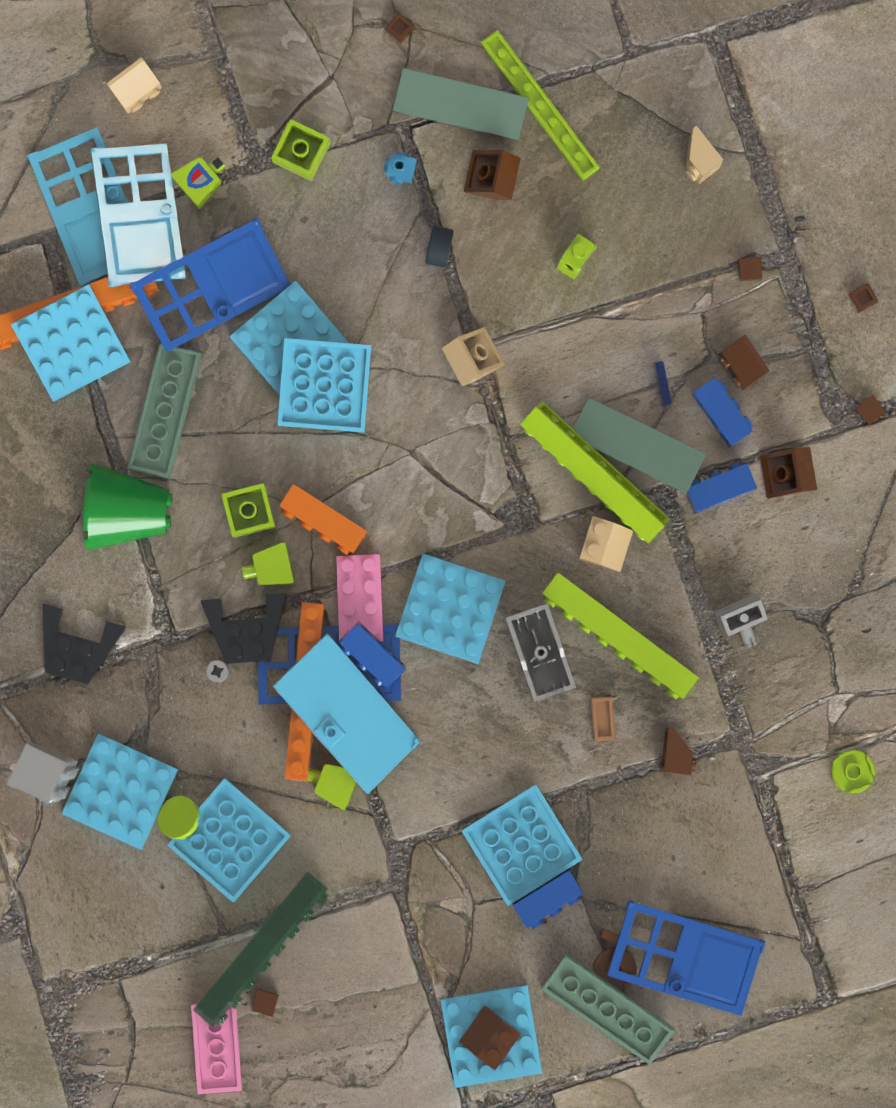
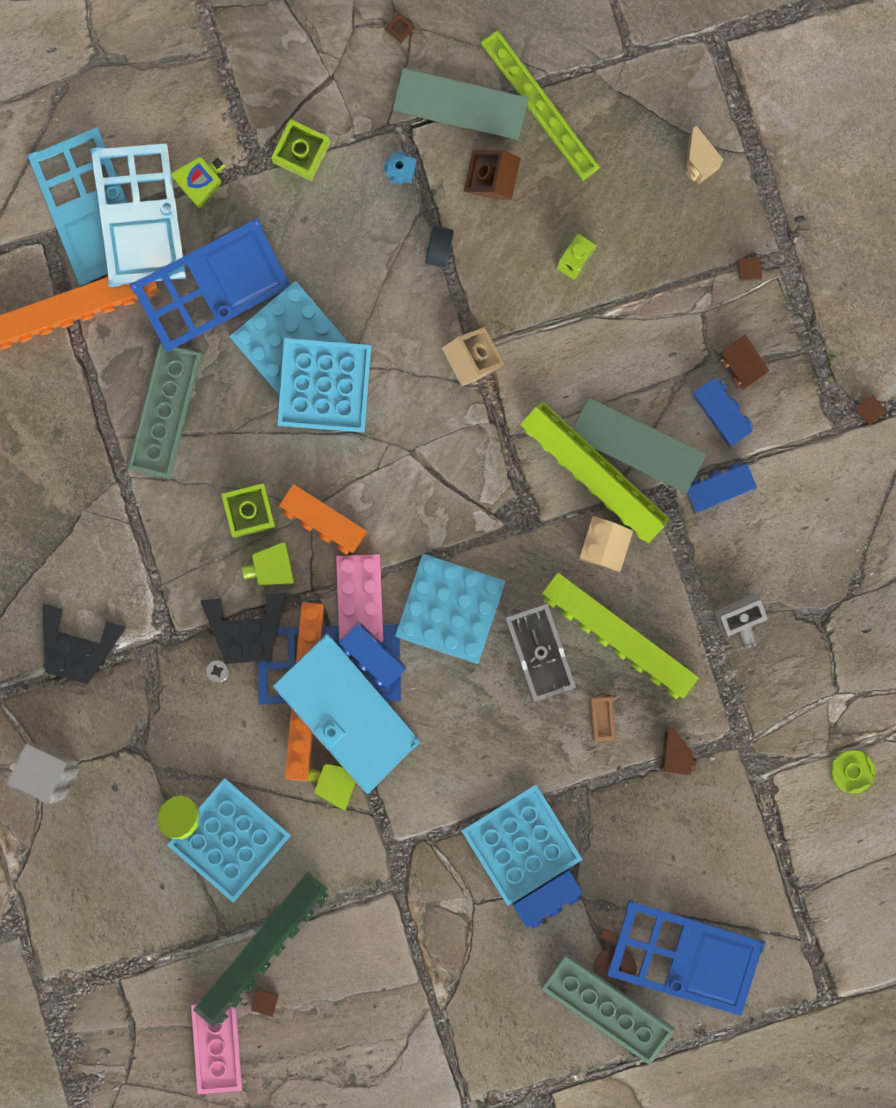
(70, 342): medium azure plate -> none
(120, 791): medium azure plate -> none
(122, 508): green cone -> none
(134, 86): tan slope -> none
(490, 1037): reddish brown slope -> none
(513, 1006): medium azure plate -> none
(662, 383): clear blue tile -> none
(788, 472): reddish brown slope -> none
(863, 297): reddish brown tile -> none

